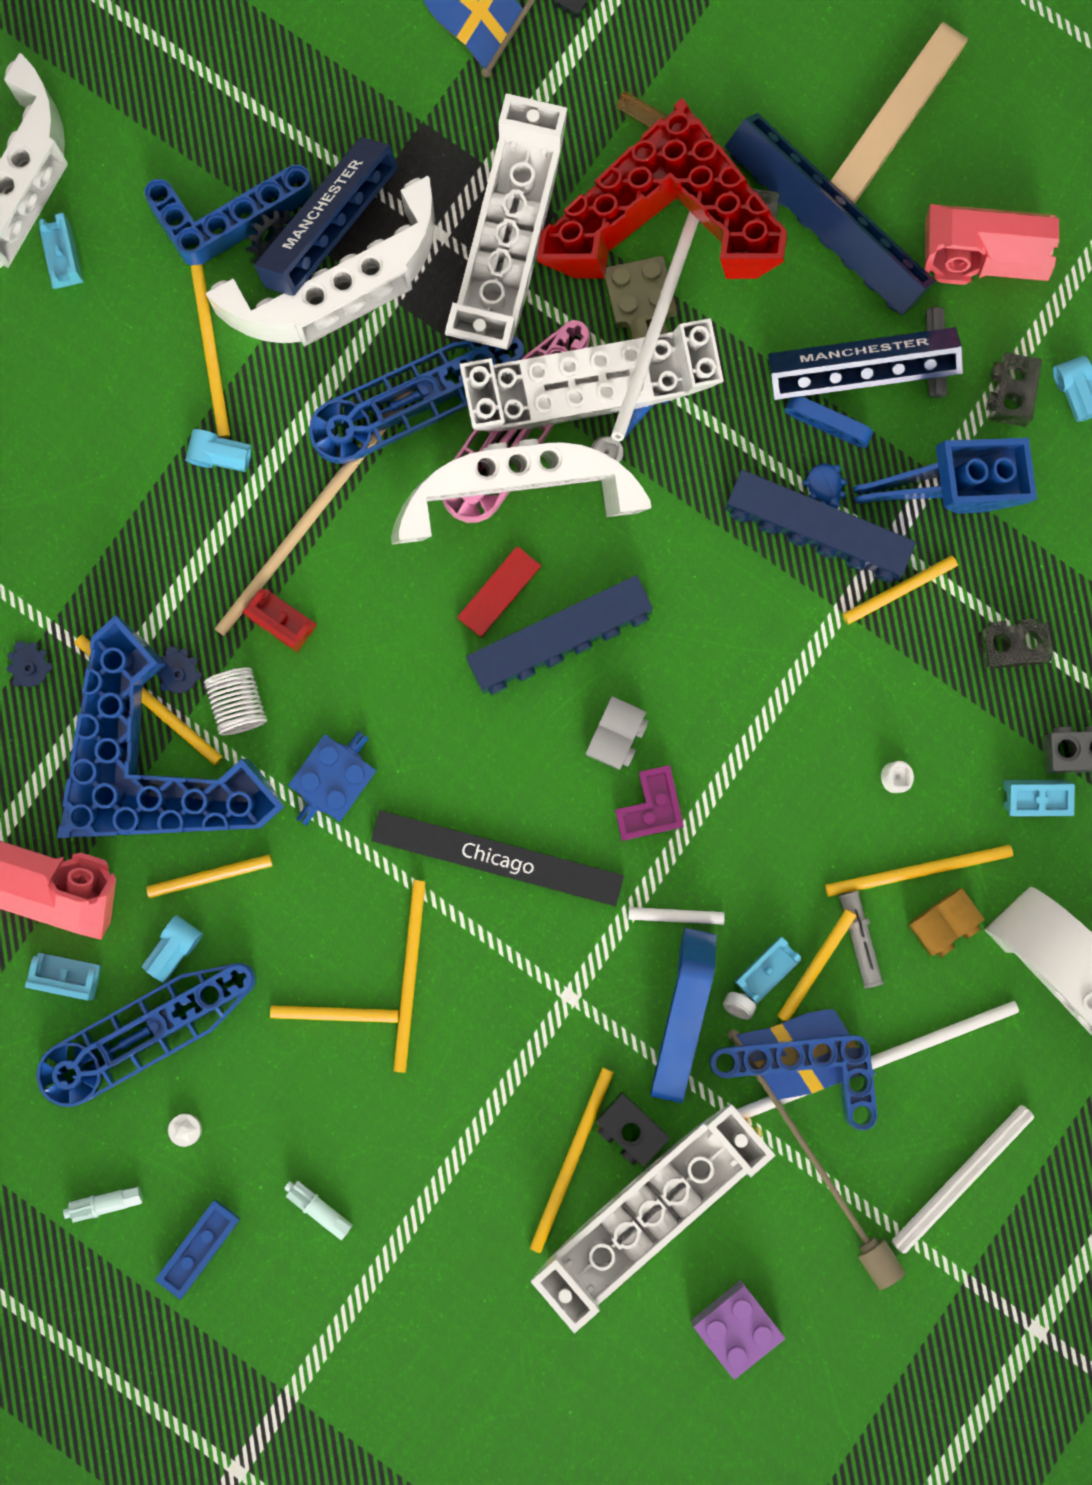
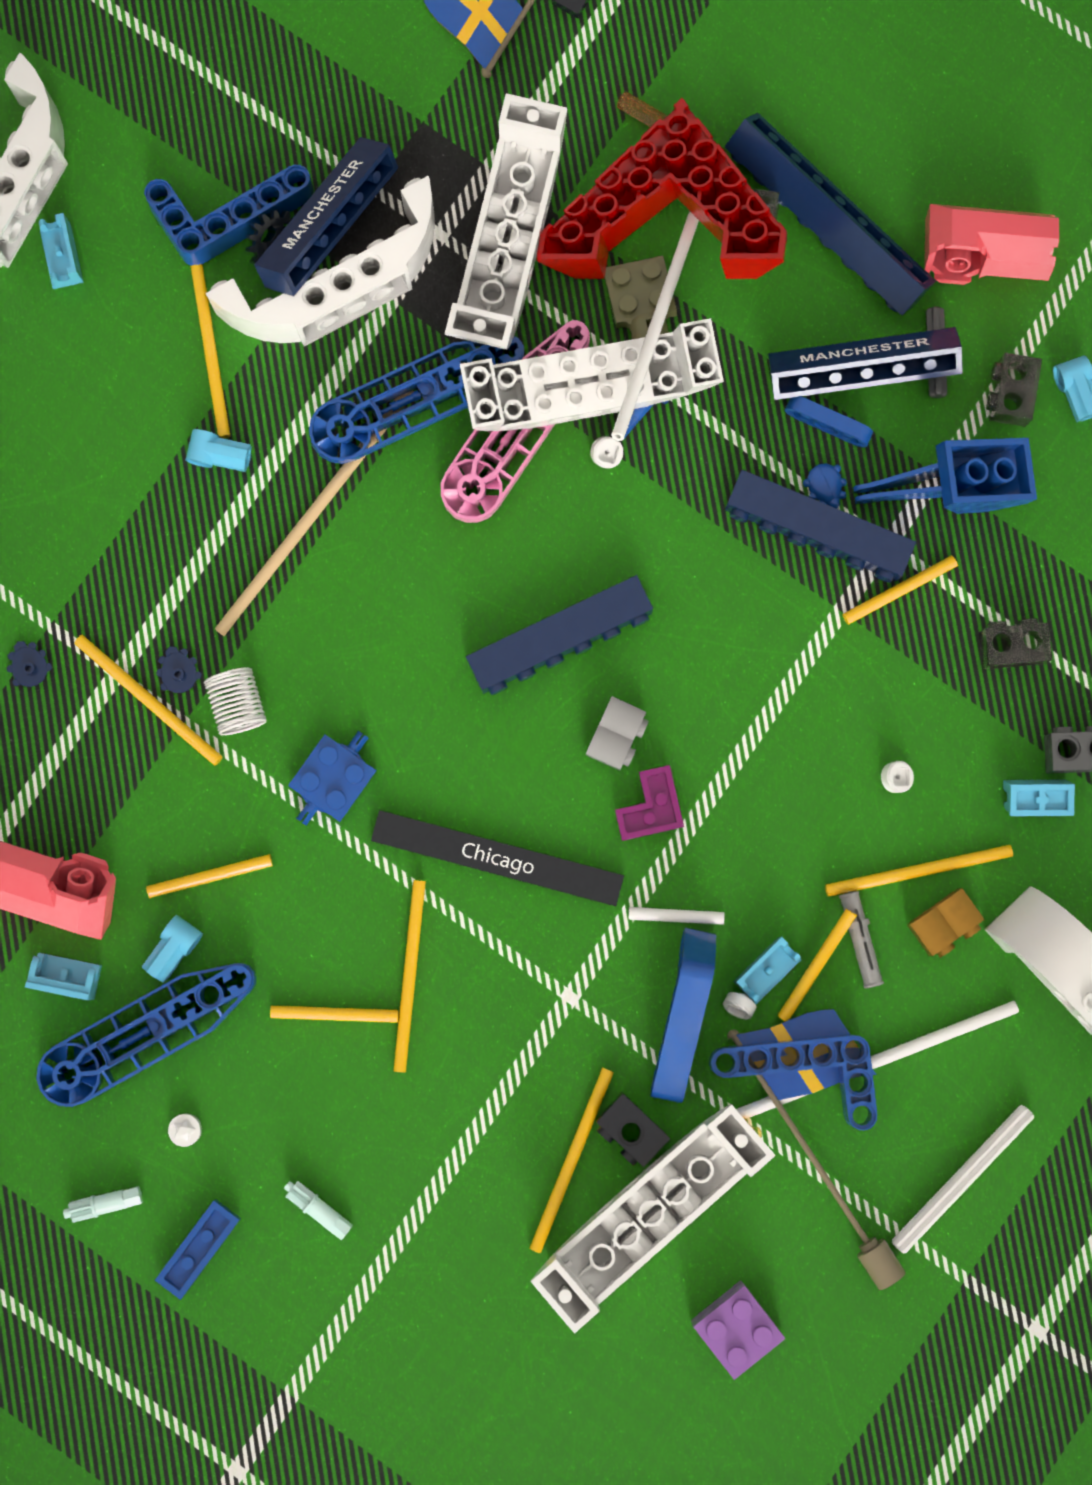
(103, 782): blue wedge -> none
(279, 619): red hinge -> none
(499, 592): red tile -> none
(566, 465): white slope -> none
(899, 111): tan beam -> none

